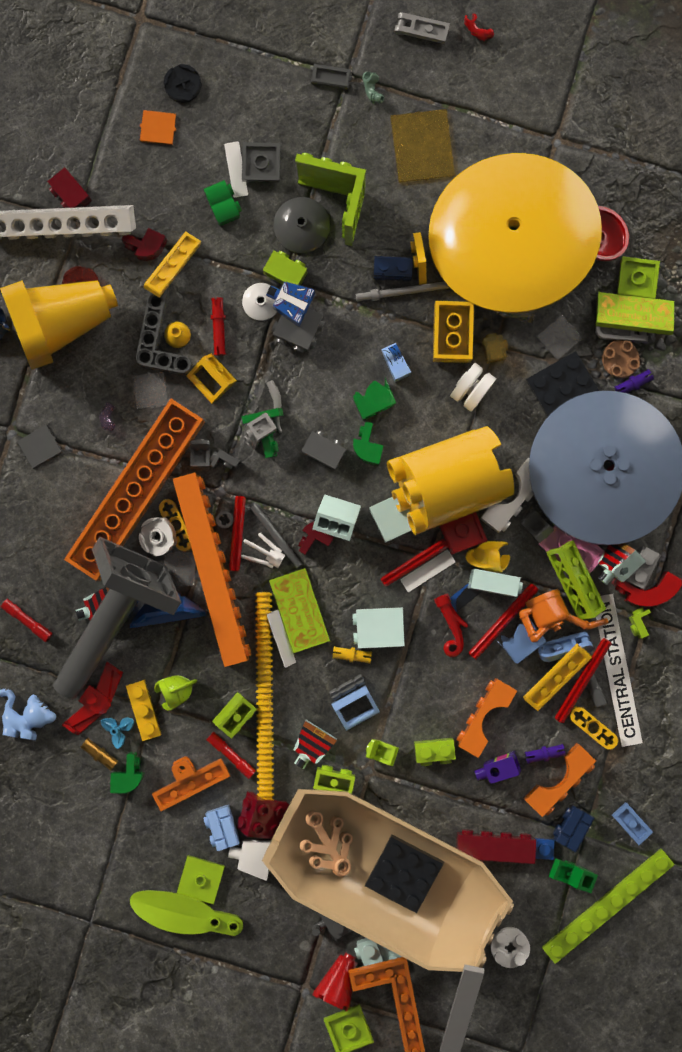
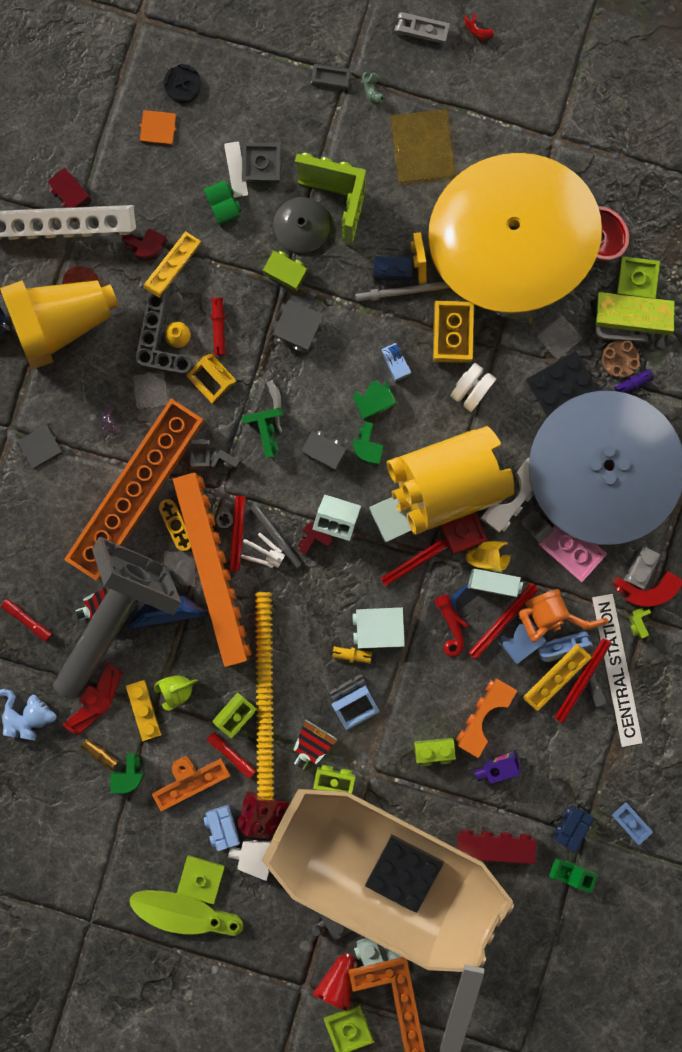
(111, 726): dark azure plant -> none
(167, 532): white plate -> none
(256, 310): white dish -> none
(258, 430): light grey bracket -> none
(281, 638): white sticker -> none
(291, 301): blue torso -> none
(299, 610): lime tile -> none
(329, 845): light nougat plant -> none
(382, 752): lime bracket -> none
(427, 570): white sticker -> none
(494, 348): clear yellow brick -> none
(519, 941): white plate -> none
(544, 848): blue plate -> none
(545, 753): dark purple pin -> none
(577, 764): orange arch -> none
(578, 579): lime fence -> none
(601, 741): yellow beam -> none
(608, 906): lime plate -> none
(619, 562): torso -> none

